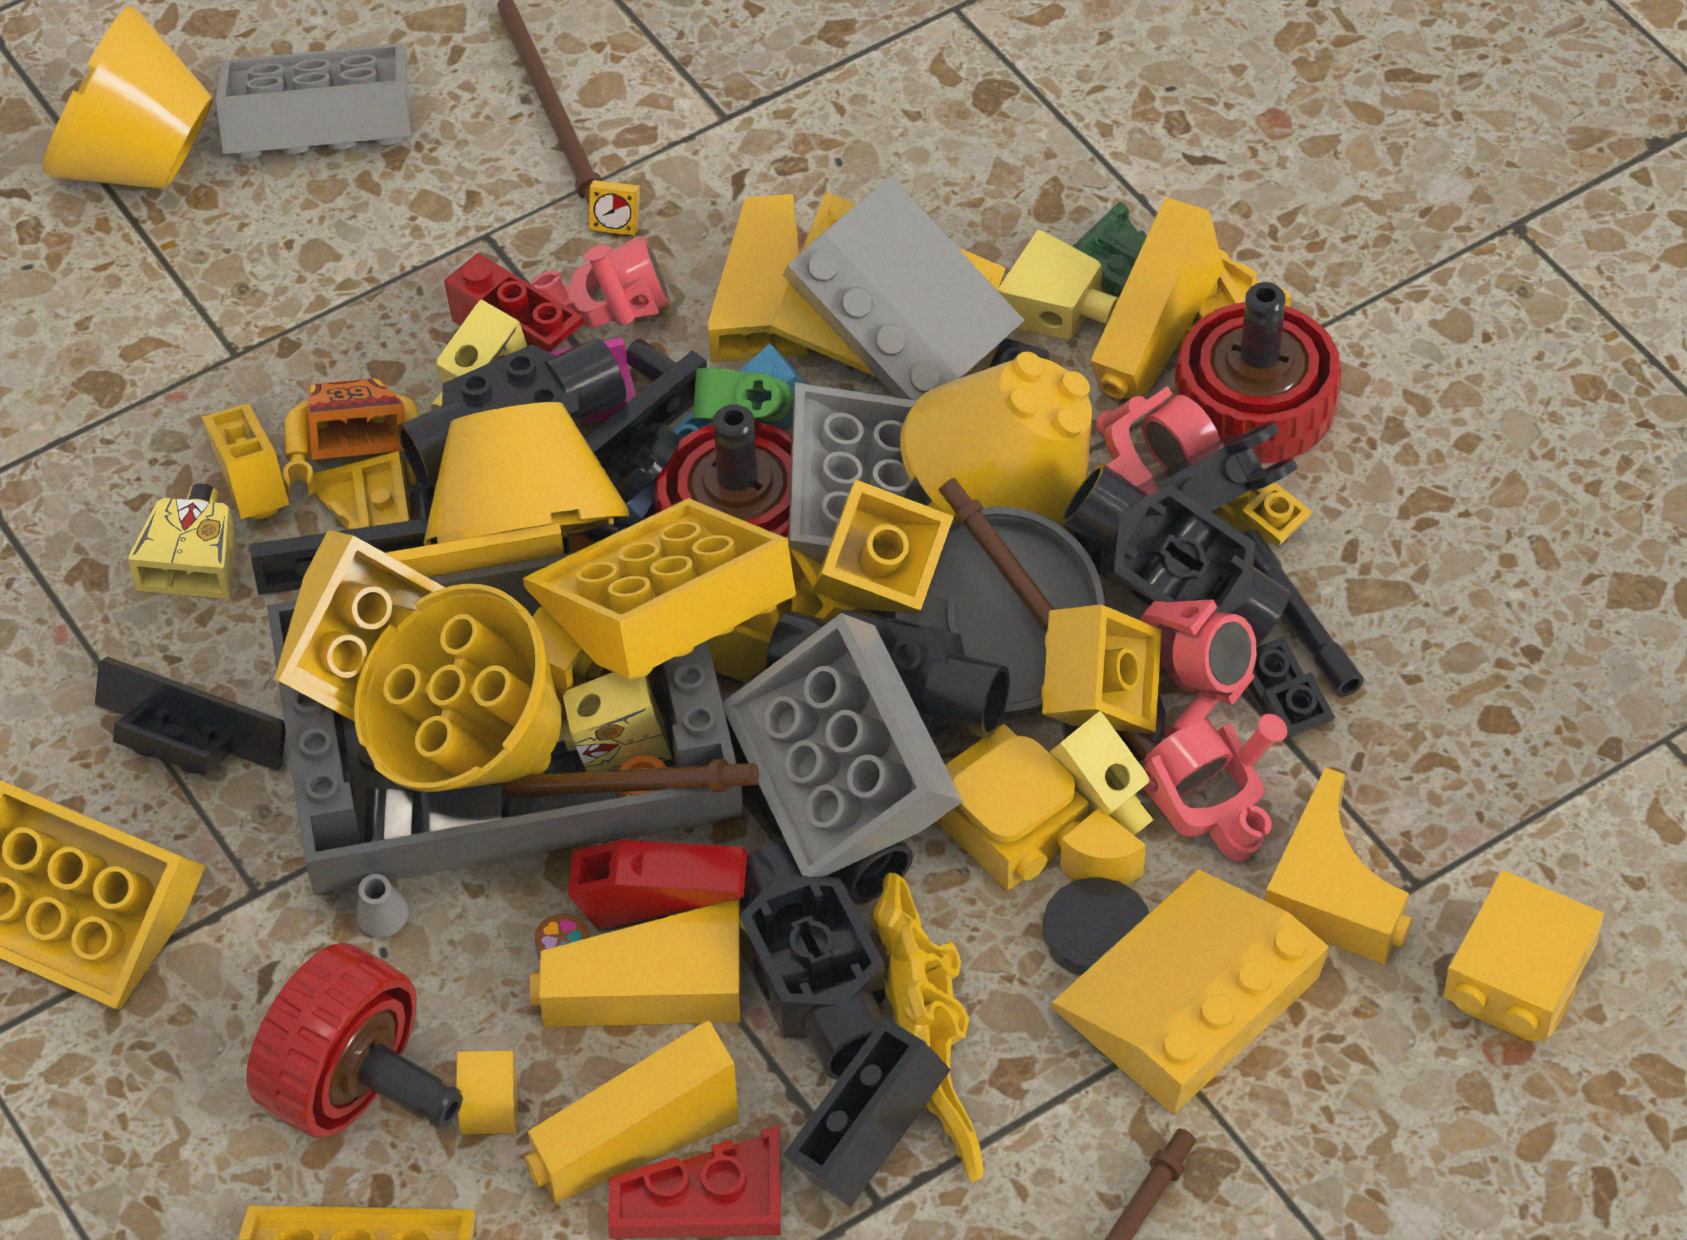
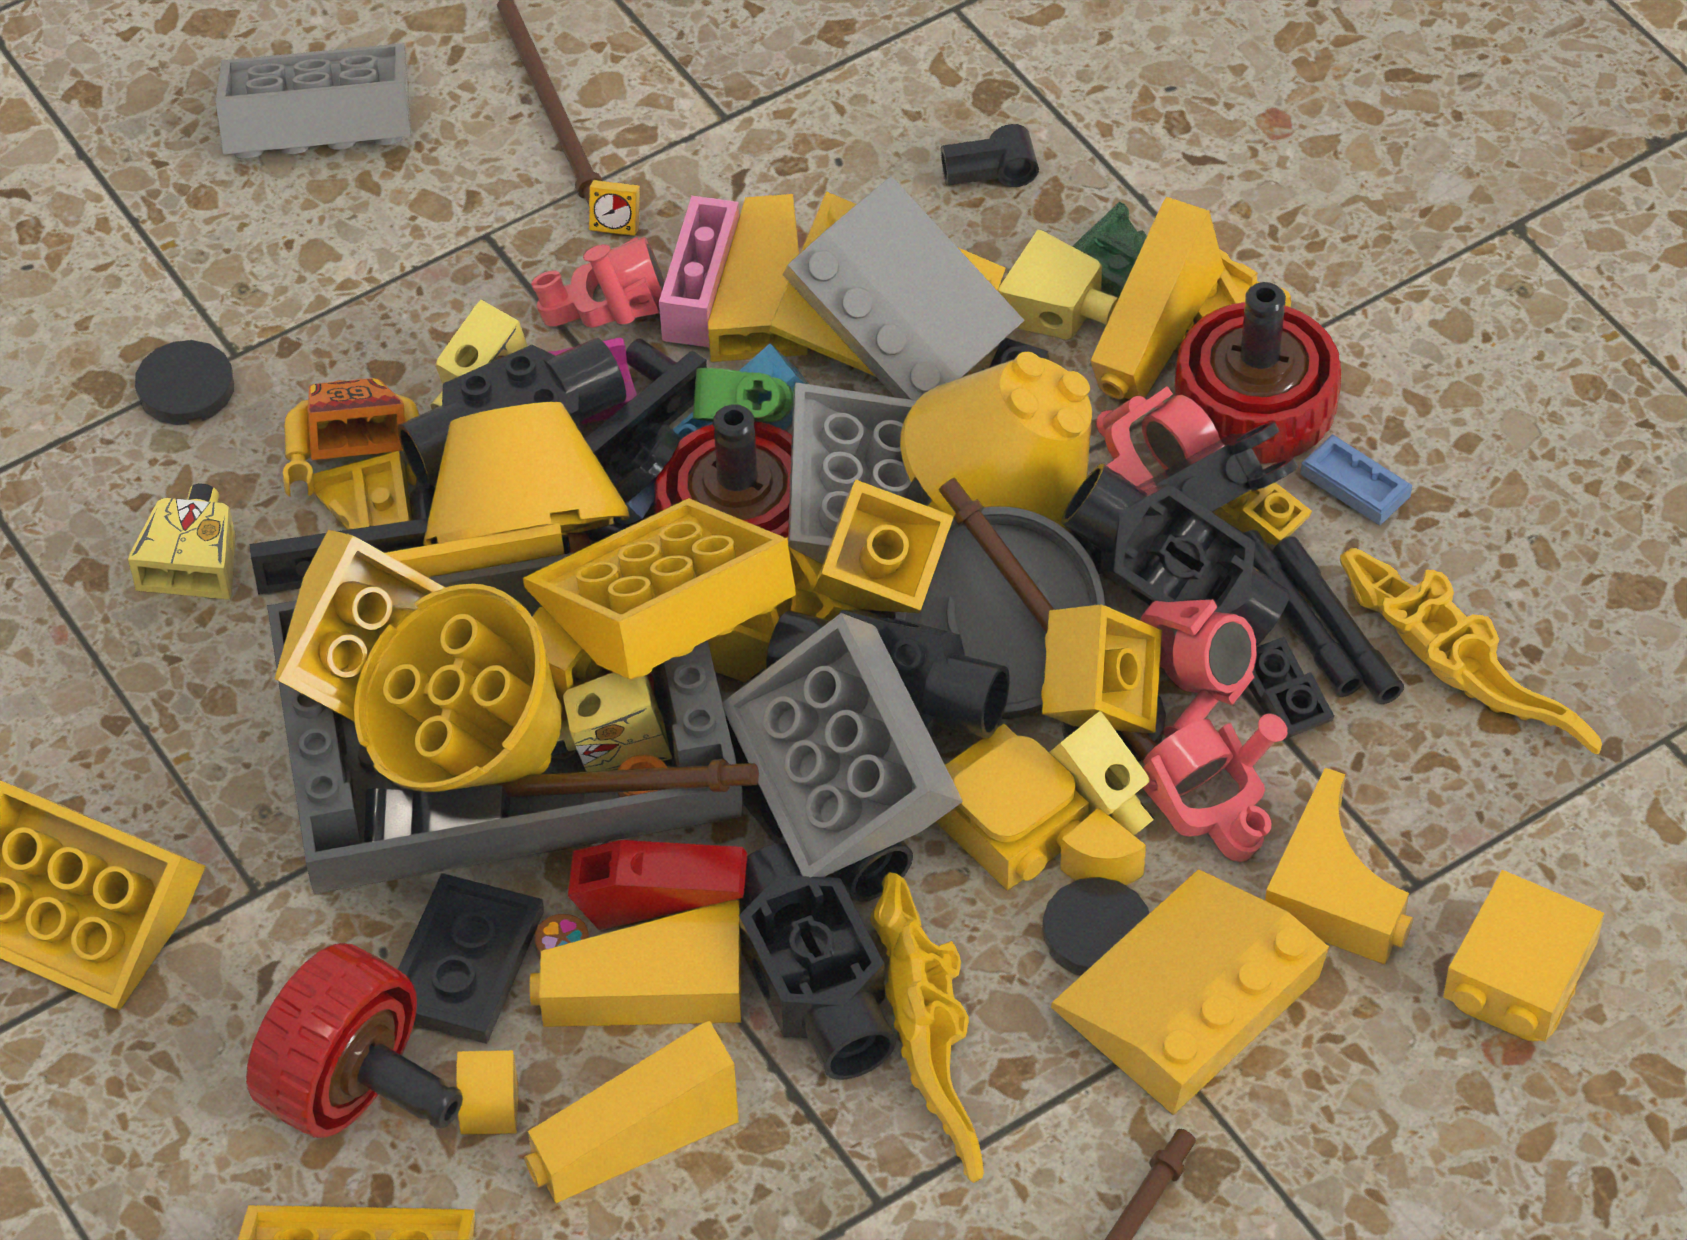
(131, 112): yellow cone -> none
(184, 382): none -> black tile
(184, 722): black bracket -> none
(246, 462): yellow slope -> none
(380, 907): light grey cone -> none
(468, 954): none -> black plate
(541, 317): red slope -> none
(697, 270): none -> bright pink brick
(709, 1195): red wing -> none
(867, 1111): black brick -> none
(1003, 156): none -> black piece
(1307, 578): none -> black piece
(1356, 479): none -> medium blue plate
(1453, 645): none -> yellow animal

